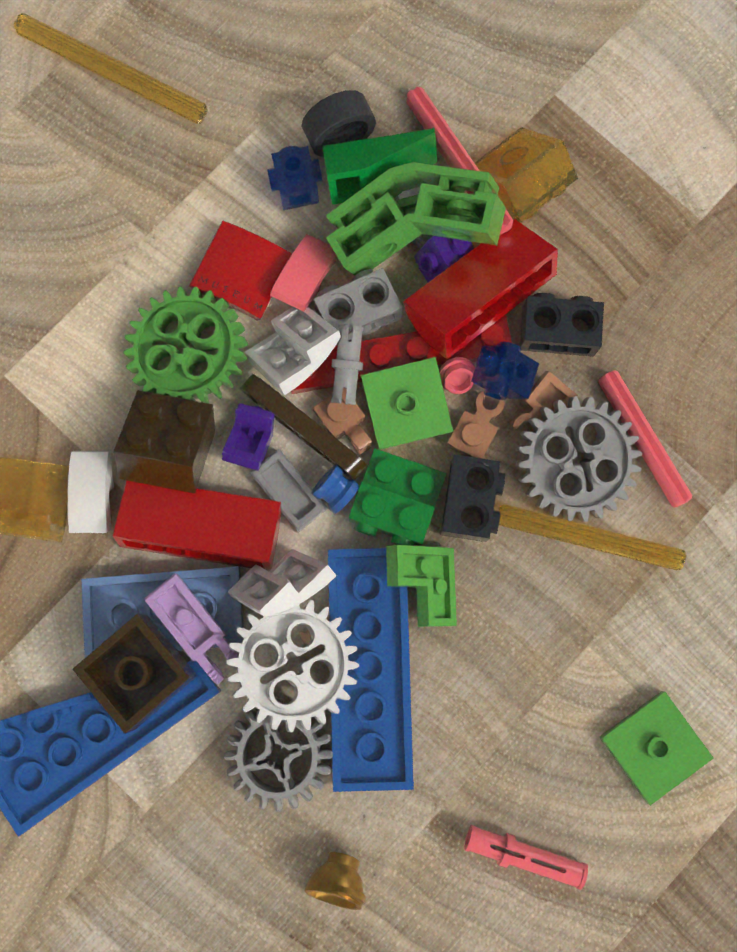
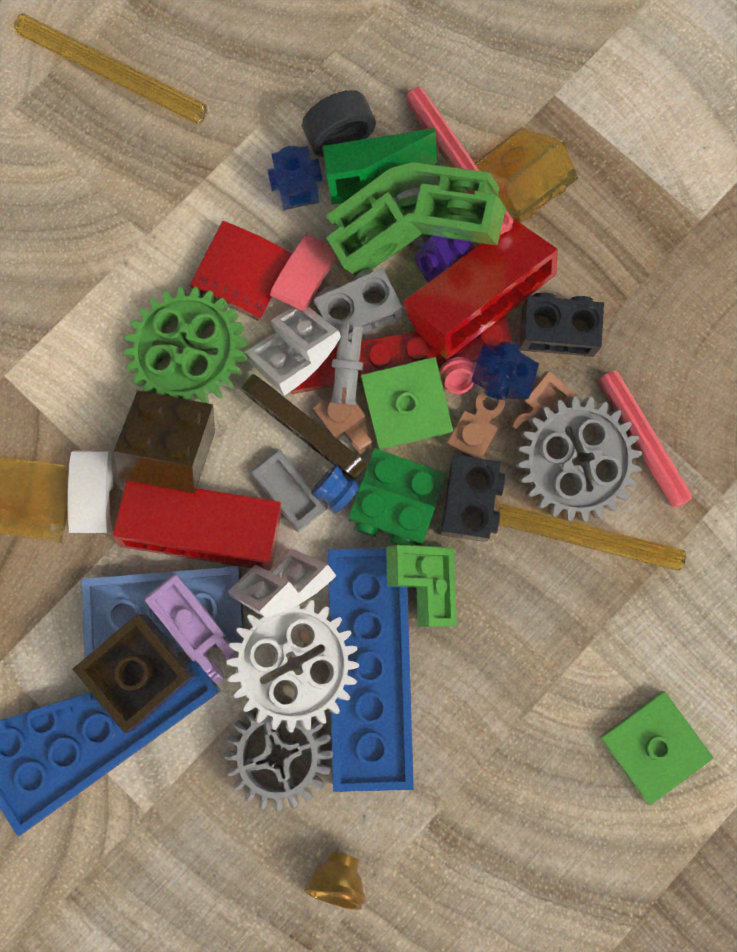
(249, 437): dark purple bracket -> none
(570, 873): coral pin -> none

